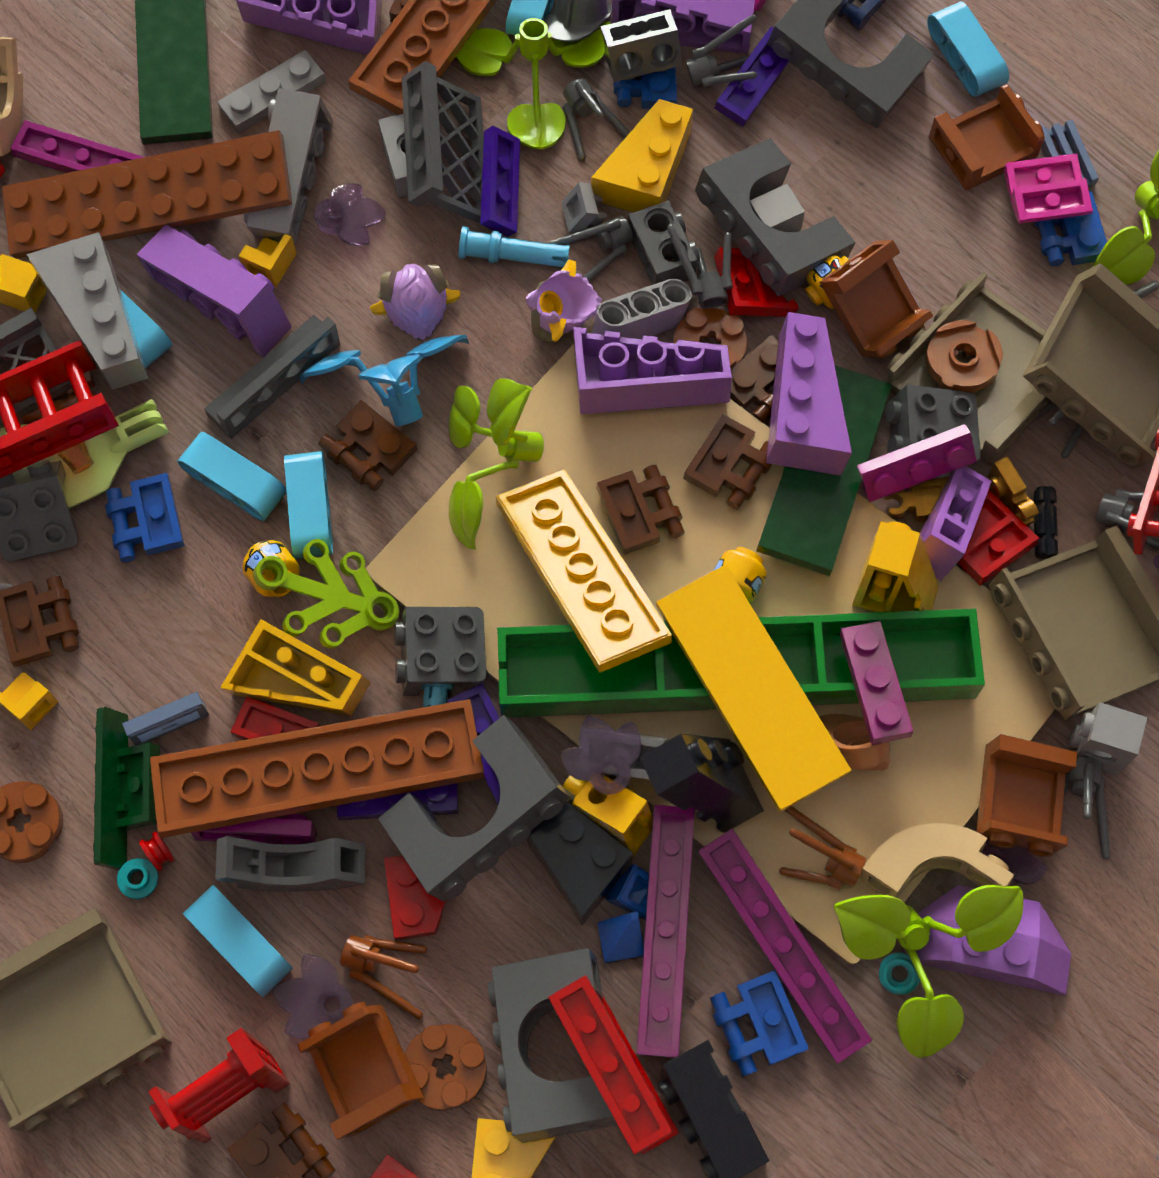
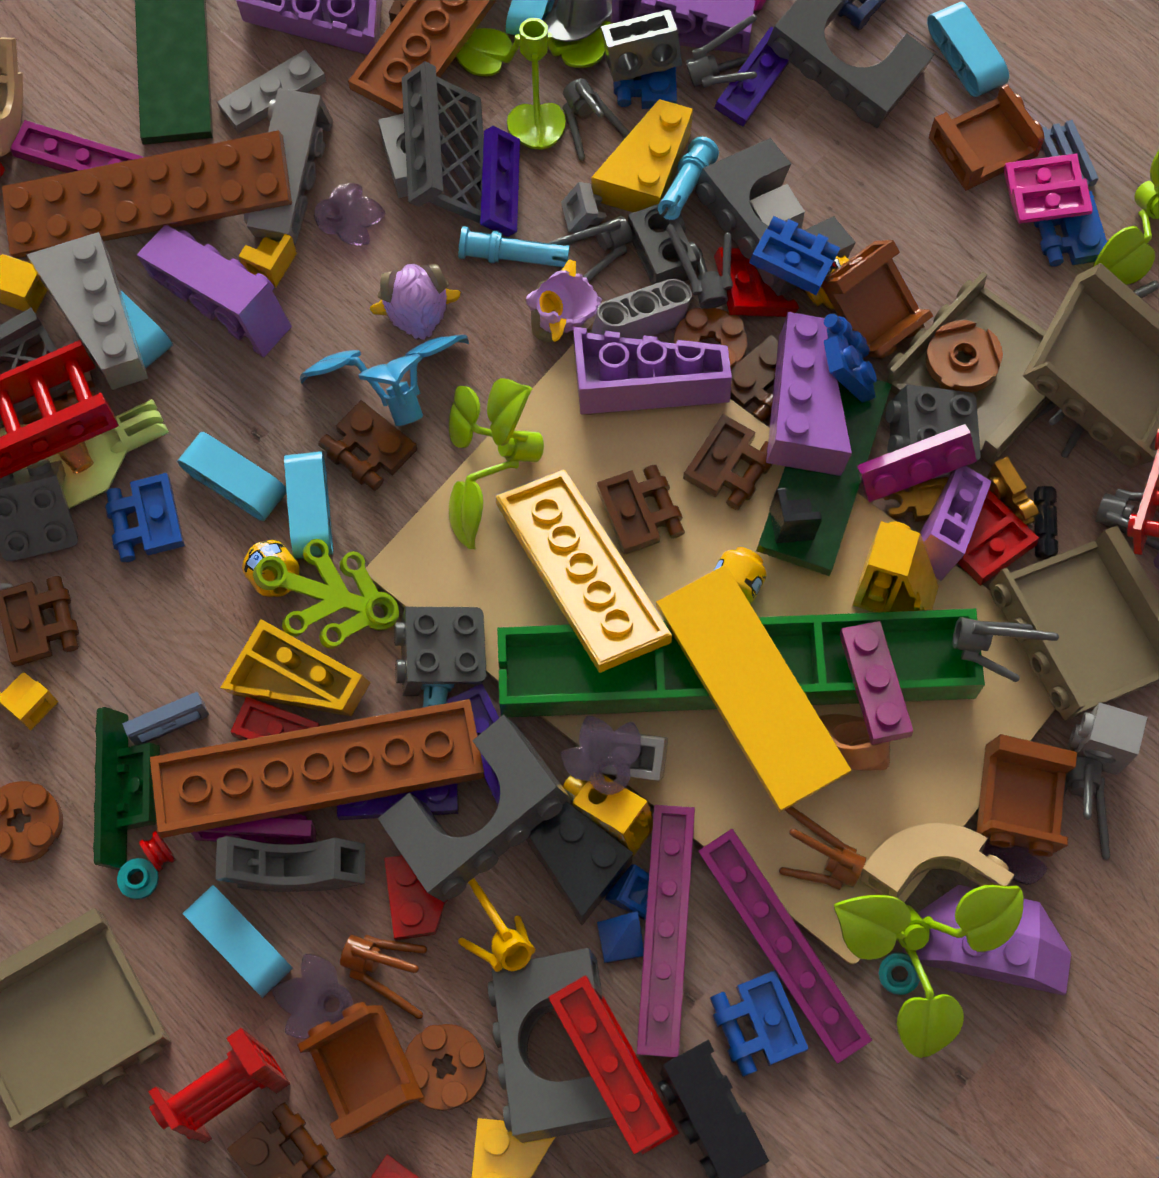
(273, 375): dark grey fence -> none
(509, 946): none -> yellow plant
(701, 153): none -> medium azure pin
(704, 776): black wedge -> none
(793, 518): none -> black panel
(794, 254): none -> blue plate
(845, 358): none -> blue plate
(977, 635): none -> dark grey plant

